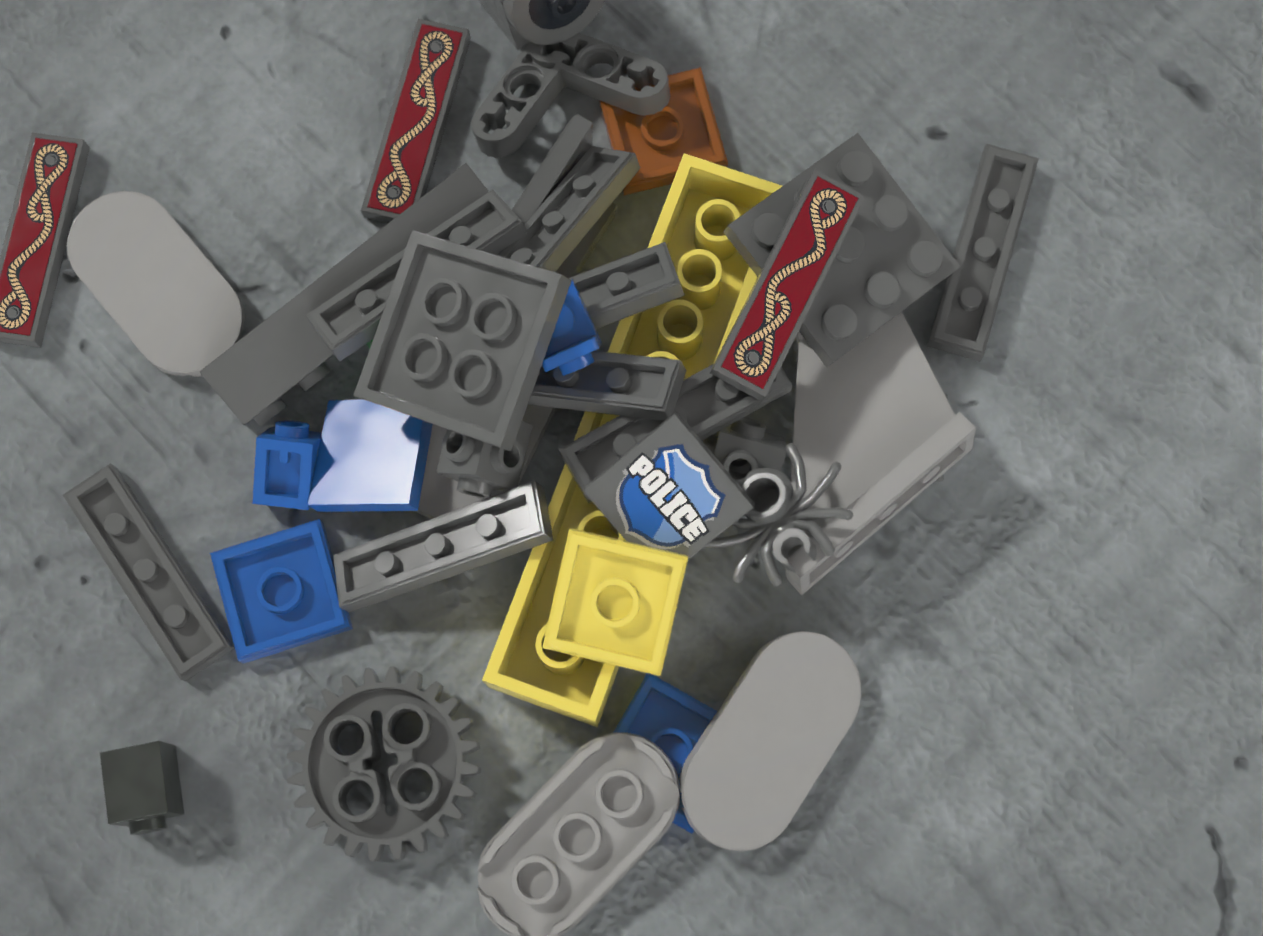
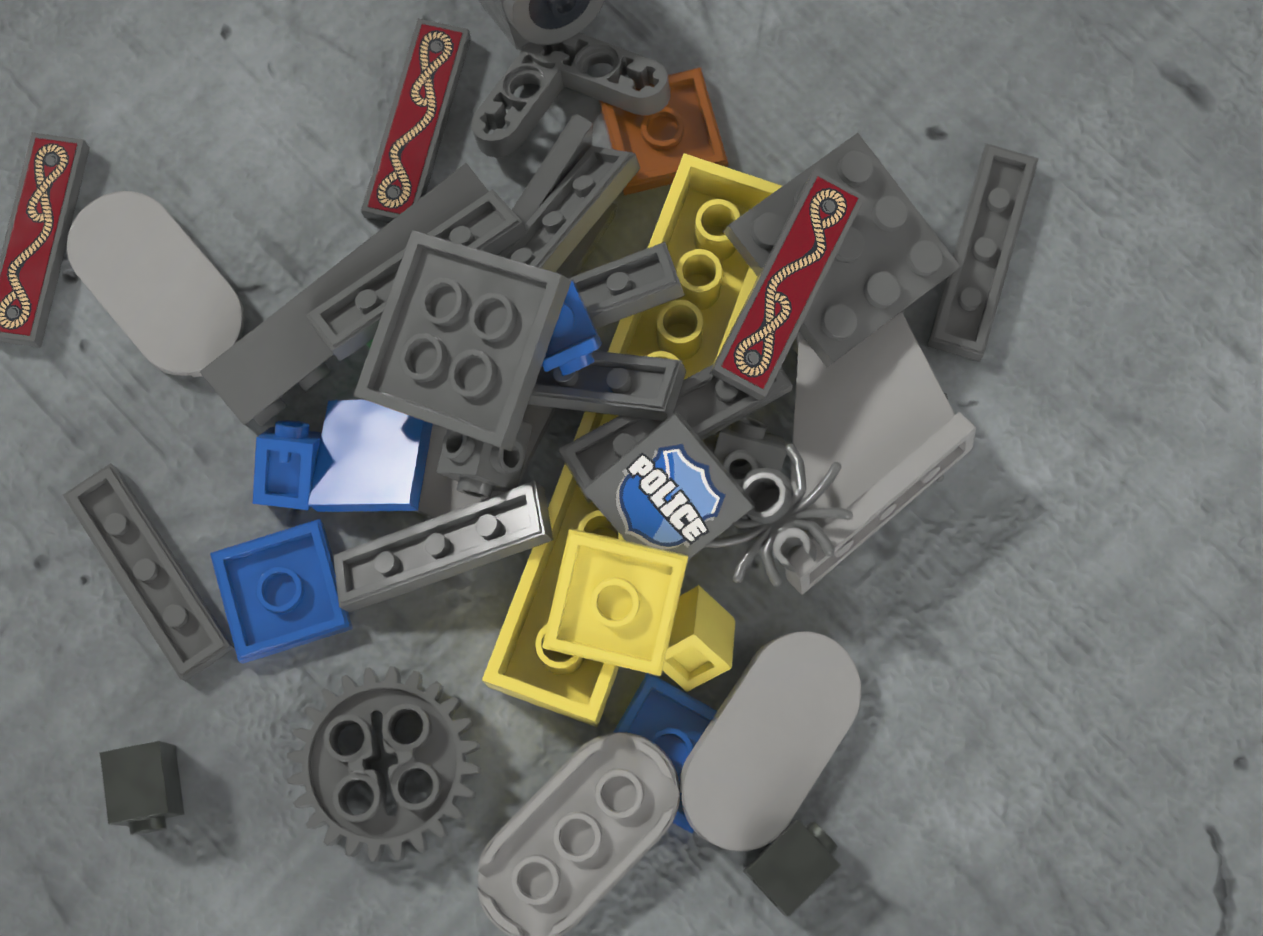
(699, 640): none -> light yellow panel
(794, 865): none -> pearl dark grey brick

